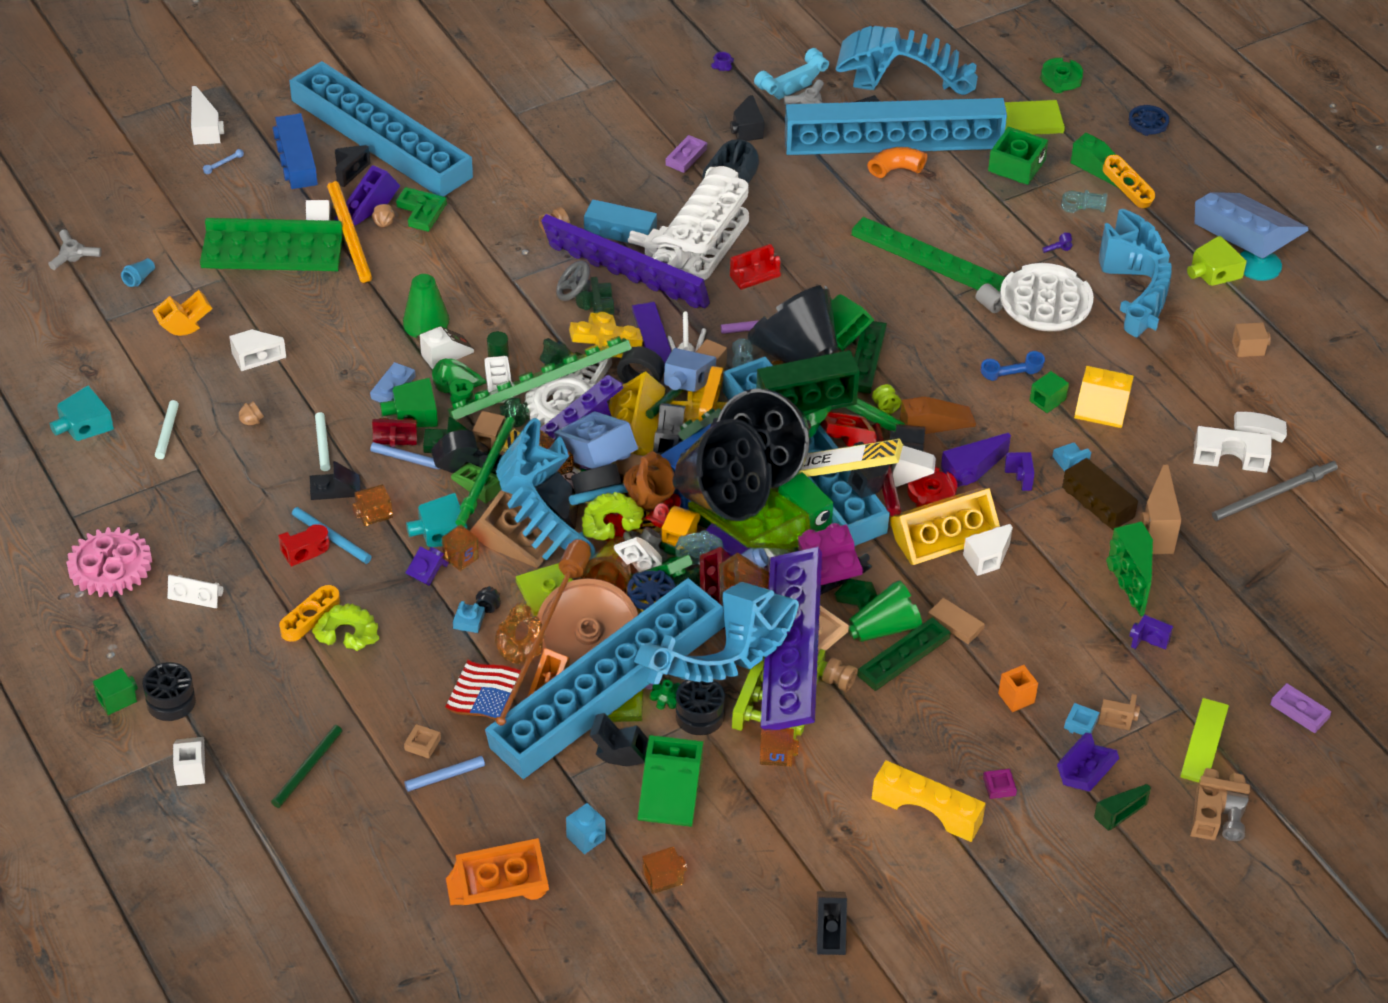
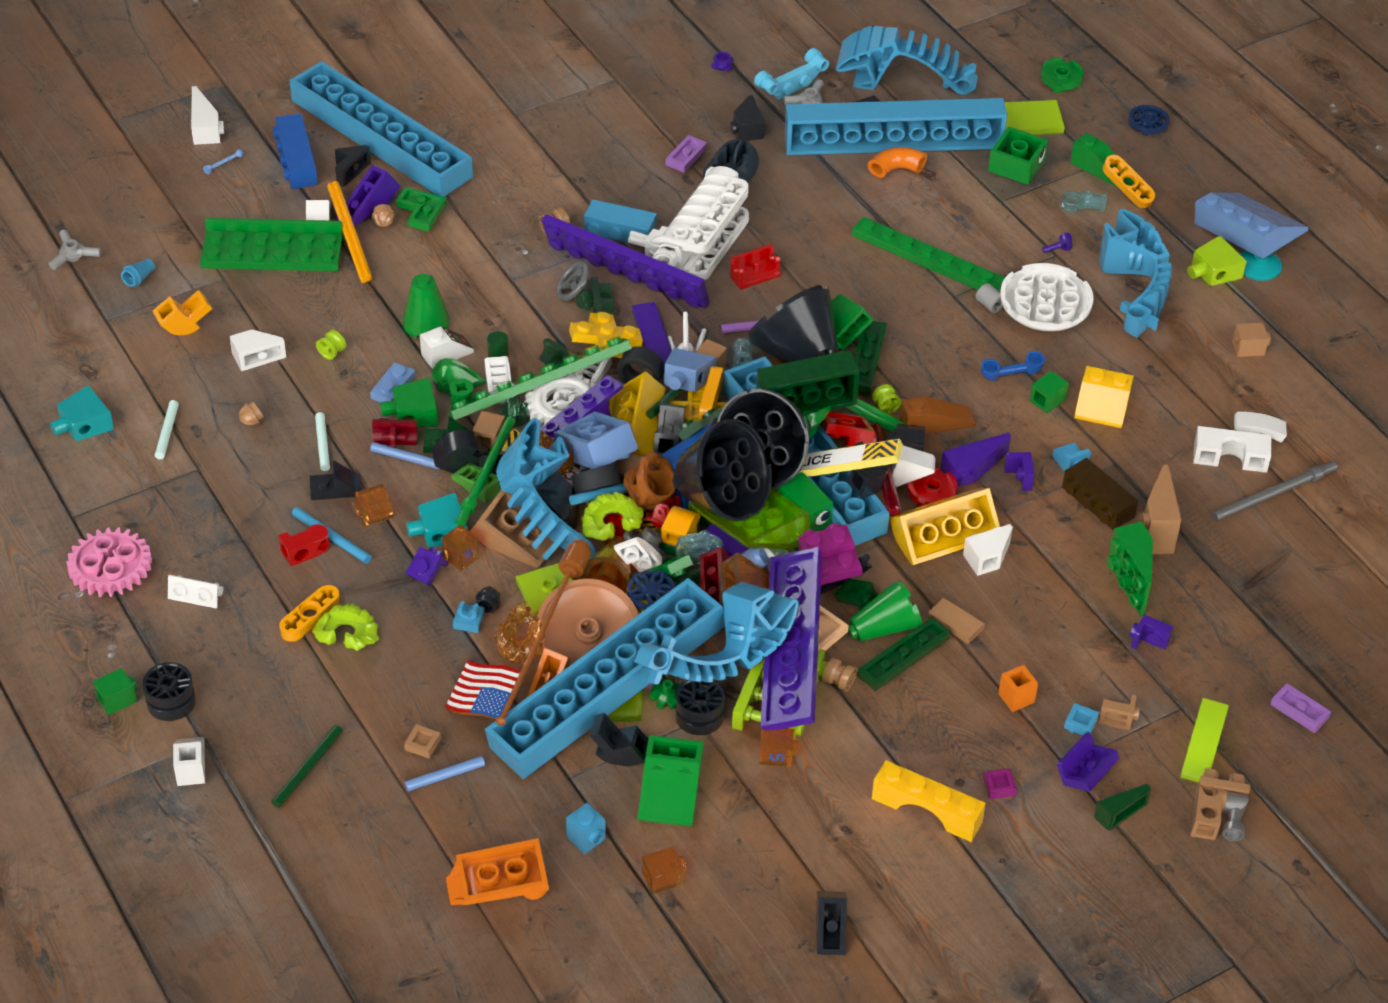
(331, 344): none -> lime wheel

